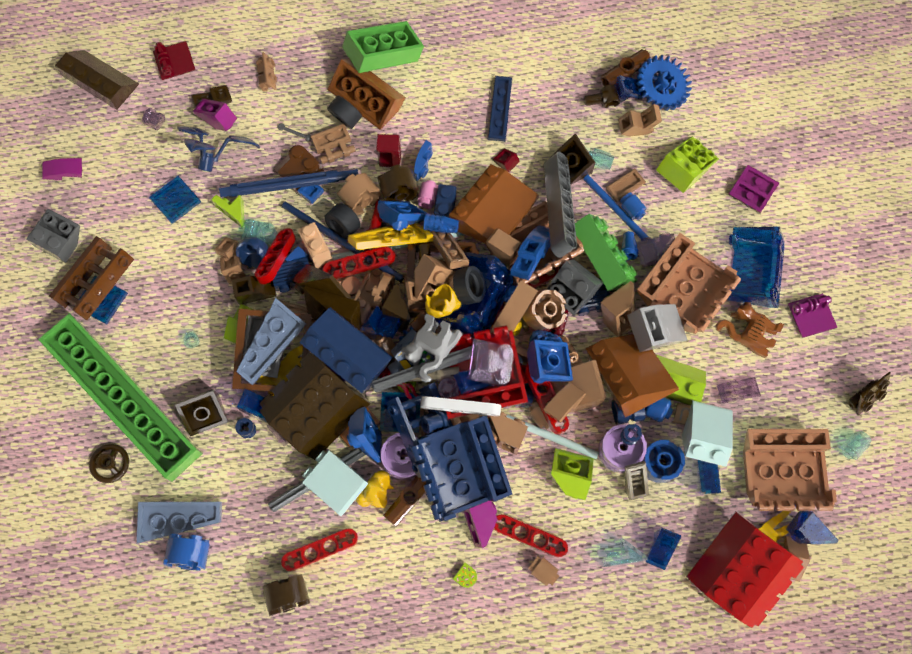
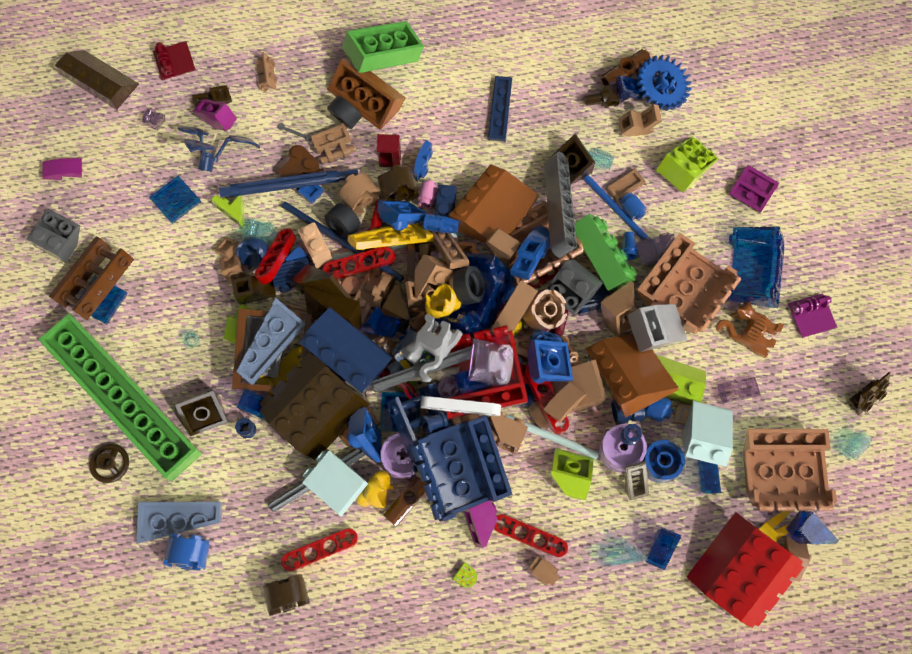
(506, 159): dark red slope -> none

